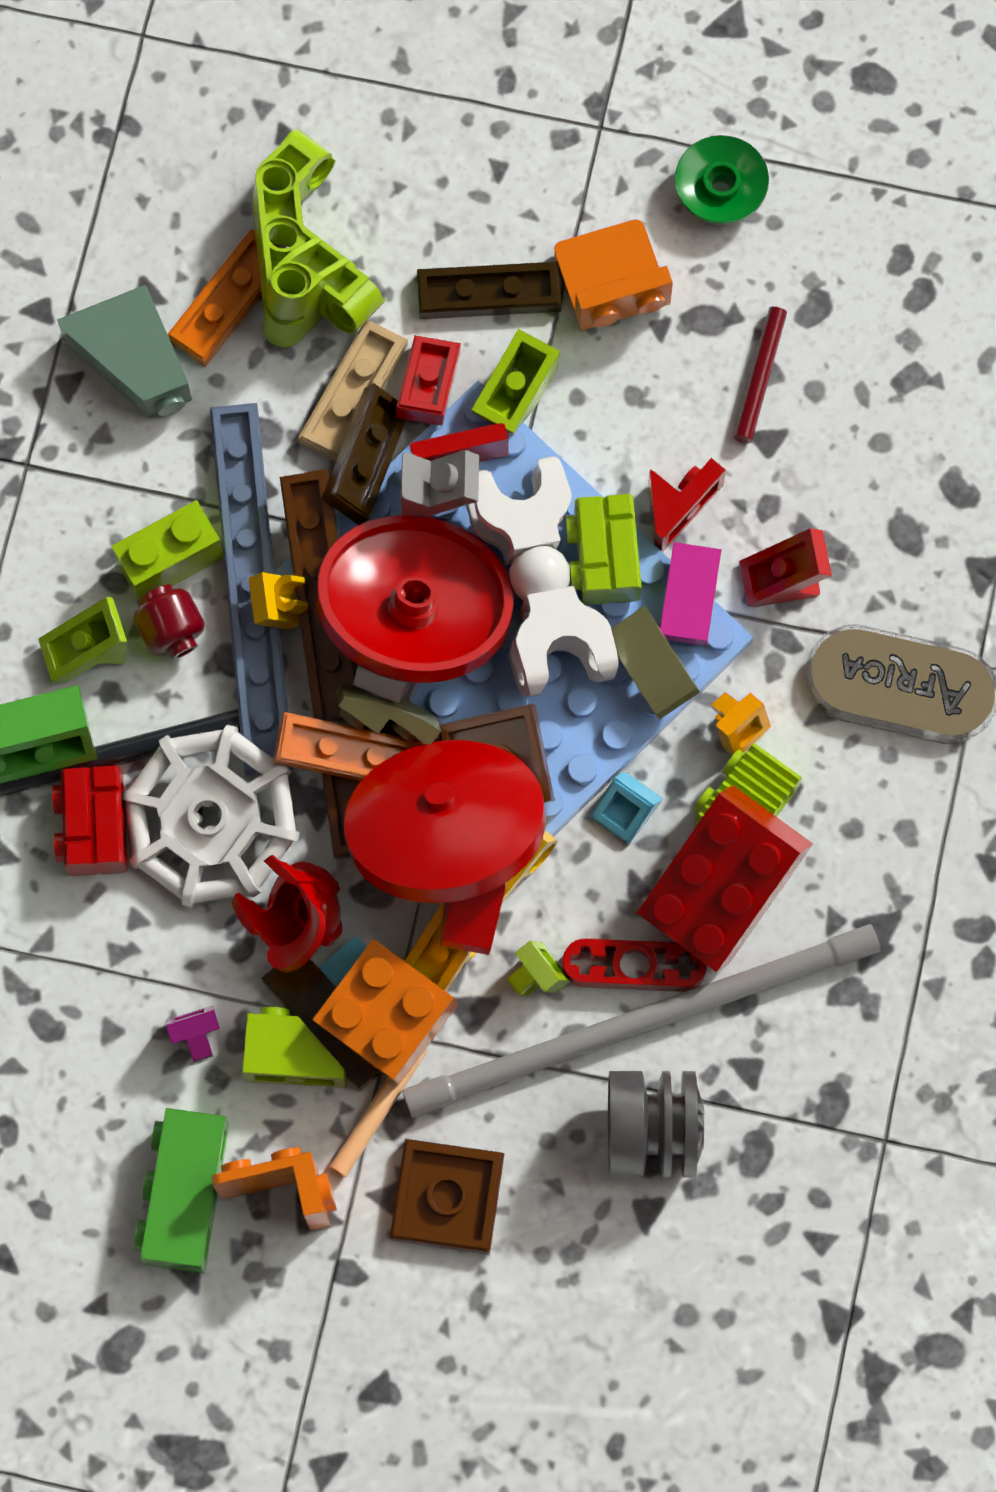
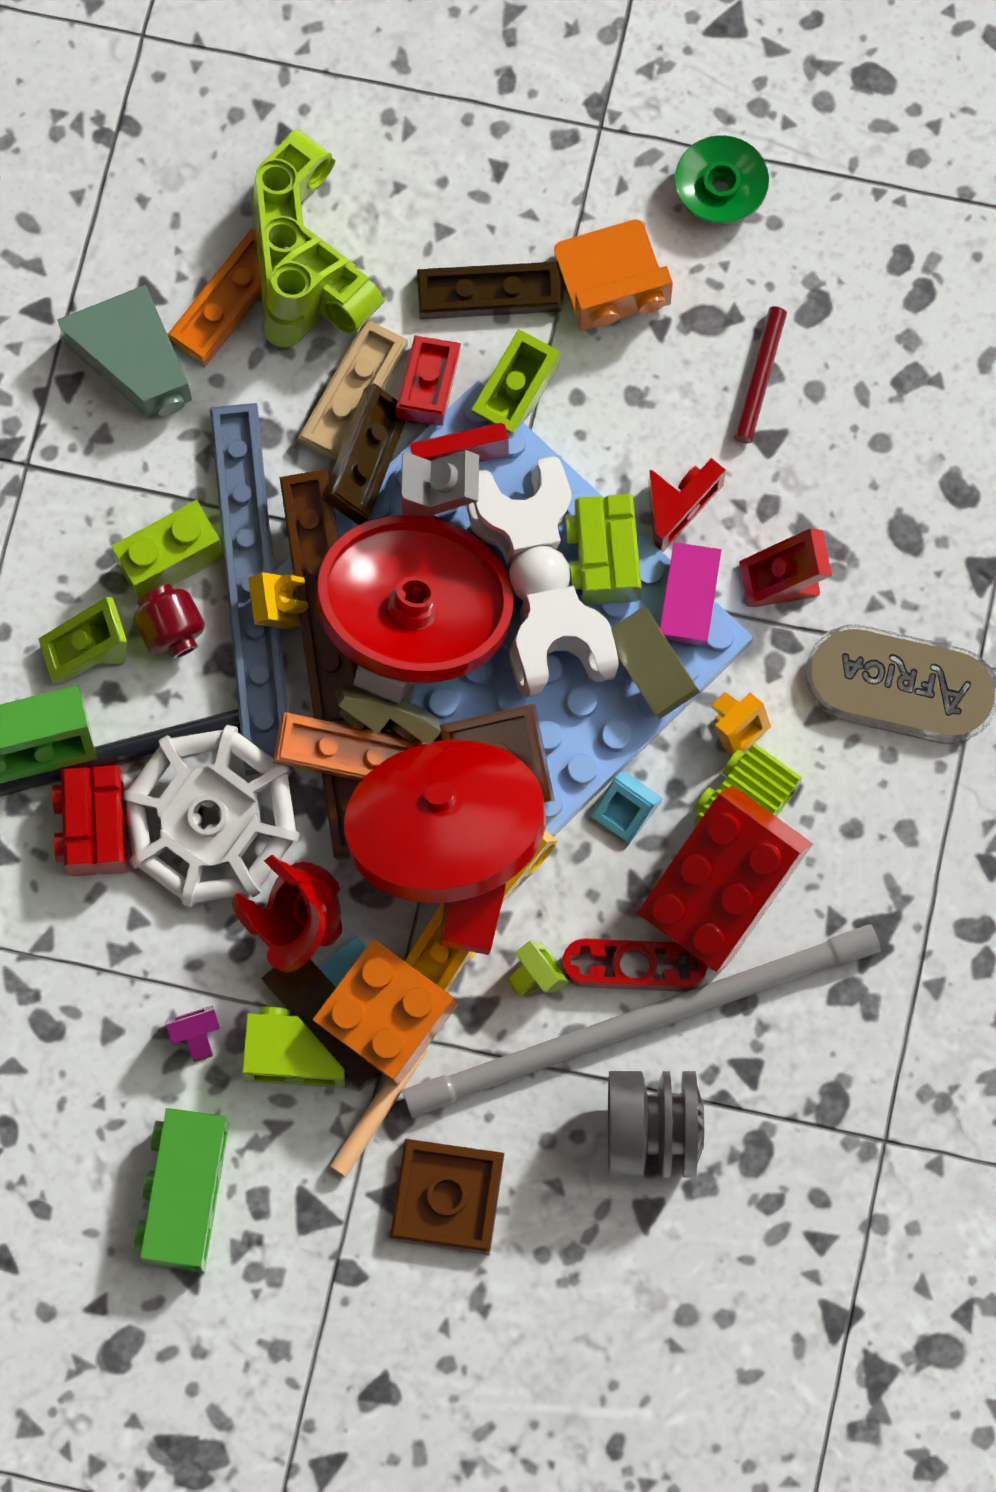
(286, 1168): orange bracket -> none

